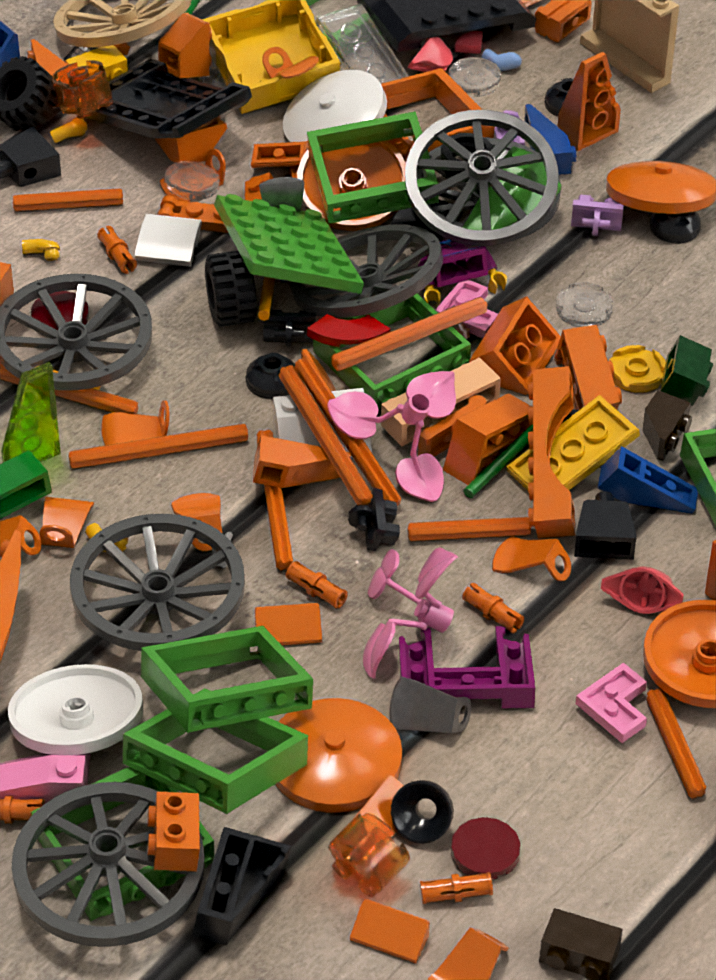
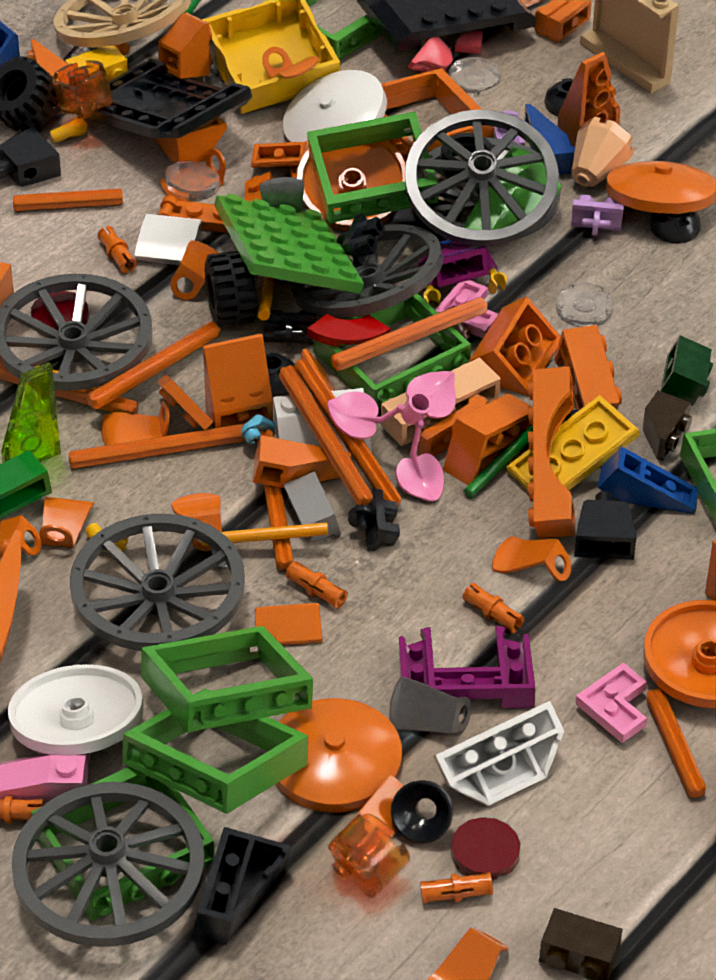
(48, 247): yellow arm -> none
(153, 365): none -> orange axle
(175, 395): none -> orange plate
(175, 831): orange brick -> none
(192, 267): none -> orange piece
(237, 381): none -> orange slope
(252, 428): none -> medium azure arm
(275, 533): none -> light orange bar
(311, 503): none -> light grey hinge
(360, 43): clear tile -> none
(361, 238): none -> black hips
(390, 930): orange slope -> none
(429, 611): bright pink plant -> none
(469, 529): orange axle -> none
(503, 756): none -> white wedge
(504, 61): light blue arm -> none
(599, 151): none -> light nougat cone
(637, 368): yellow tile -> none
(643, 590): coral hat -> none

